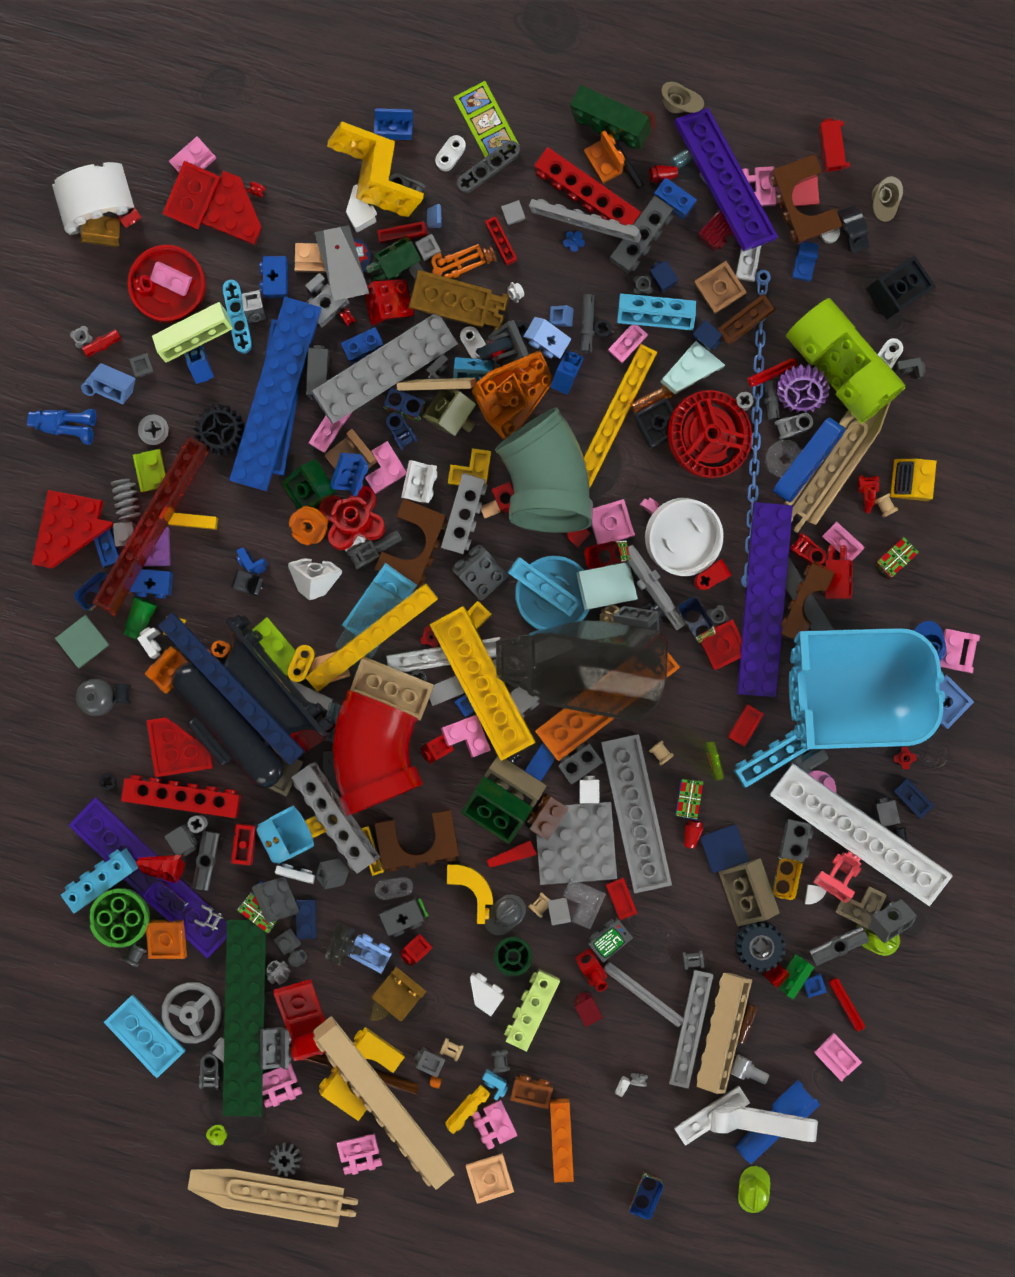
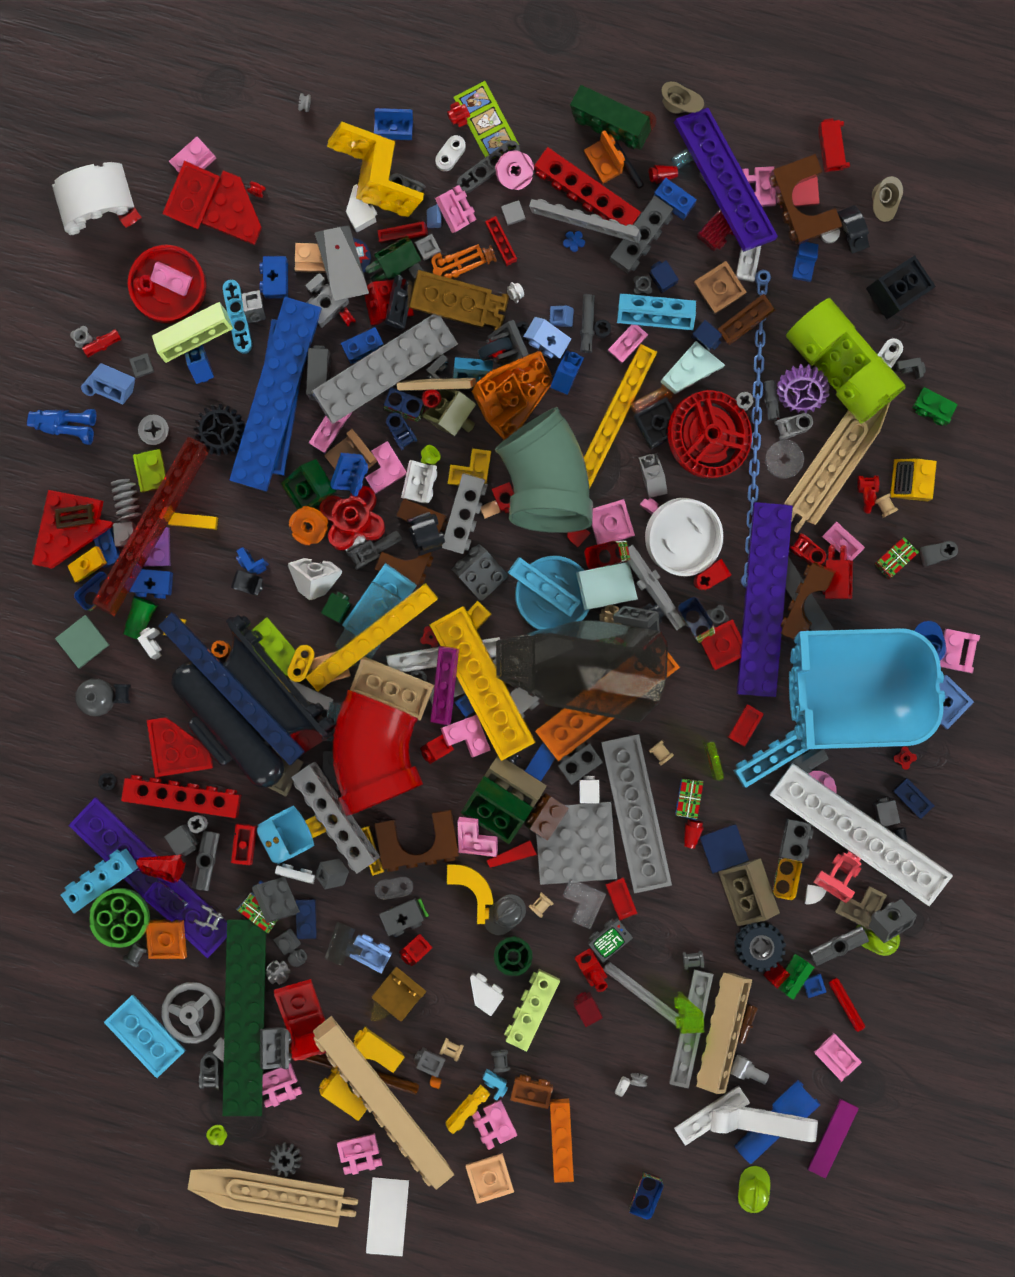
(87, 564): none -> yellow plate
(90, 514): none -> dark brown tile
(101, 231): pearl gold plate -> none
(164, 667): orange bracket -> none
(304, 103): none -> light grey bush
(337, 607): none -> dark green brick
(387, 1216): none -> white sticker
(399, 303): none -> black hinge
(425, 533): none -> black brick
(430, 455): none -> lime tile
(431, 398): none -> red cone
(444, 685): none -> magenta tile
(452, 210): none -> bright pink plate
(458, 114): none -> red gear
(471, 842): none -> bright pink plate
(472, 344): white plate -> none
(525, 170): none -> bright pink plate
(559, 911): light grey slope -> none
(653, 475): none -> light grey slope
(690, 1016): none -> clear neon green slope
(772, 372): red axle -> none
(809, 459): blue beam -> none
(833, 1138): none -> magenta tile
(934, 406): none -> green bracket
(935, 553): none -> dark grey piece

